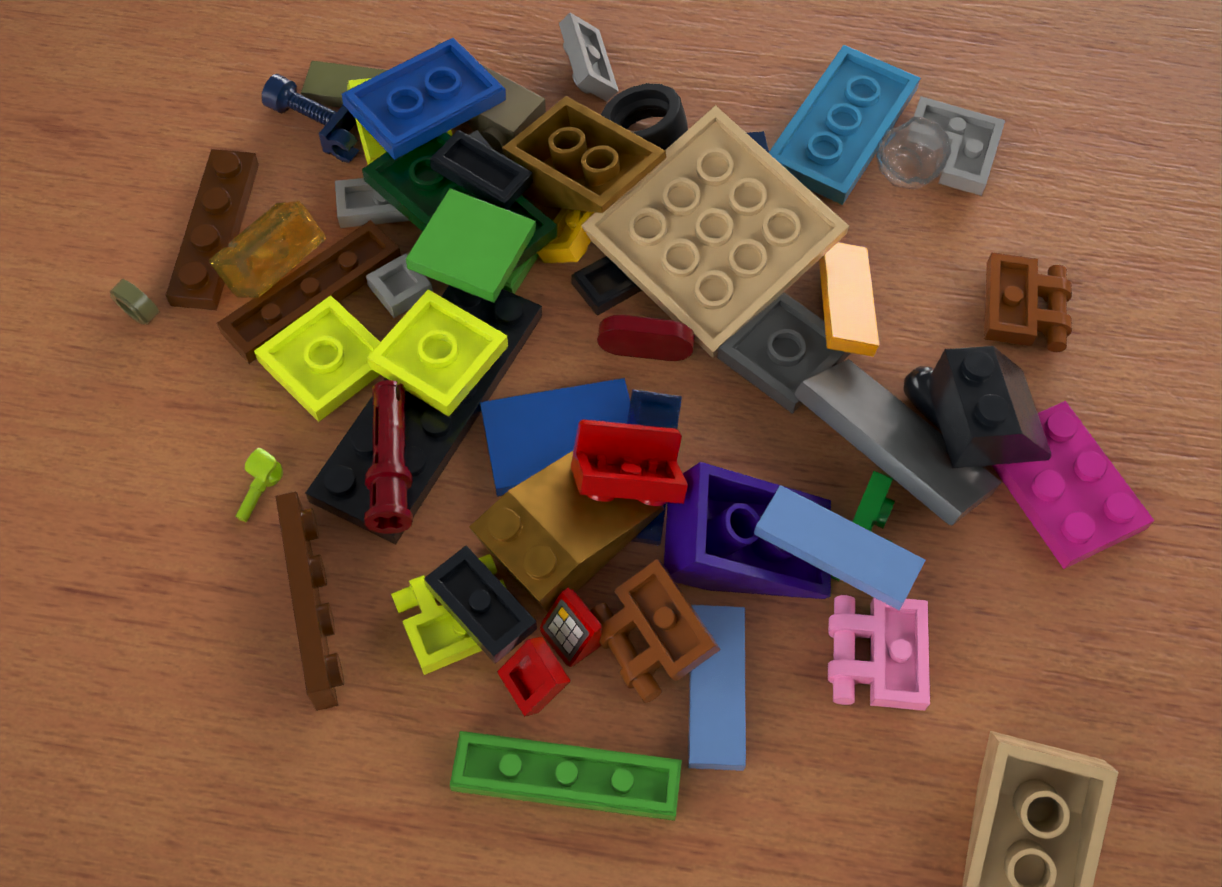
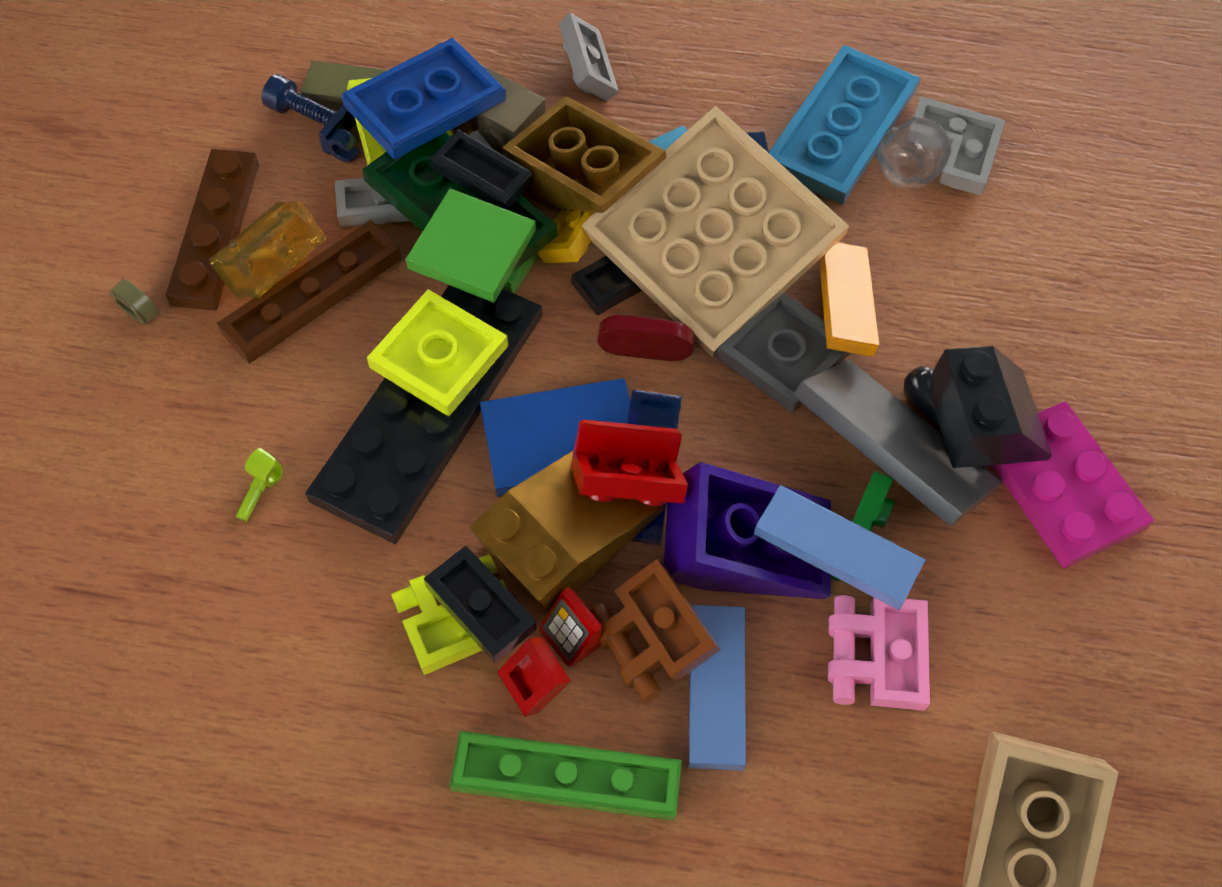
(312, 619): reddish brown plate -> none
(321, 358): neon yellow plate -> none
(388, 476): dark red pin -> none
(397, 286): light grey plate -> none
(647, 102): black tyre -> none
(1013, 302): dark orange plate -> none

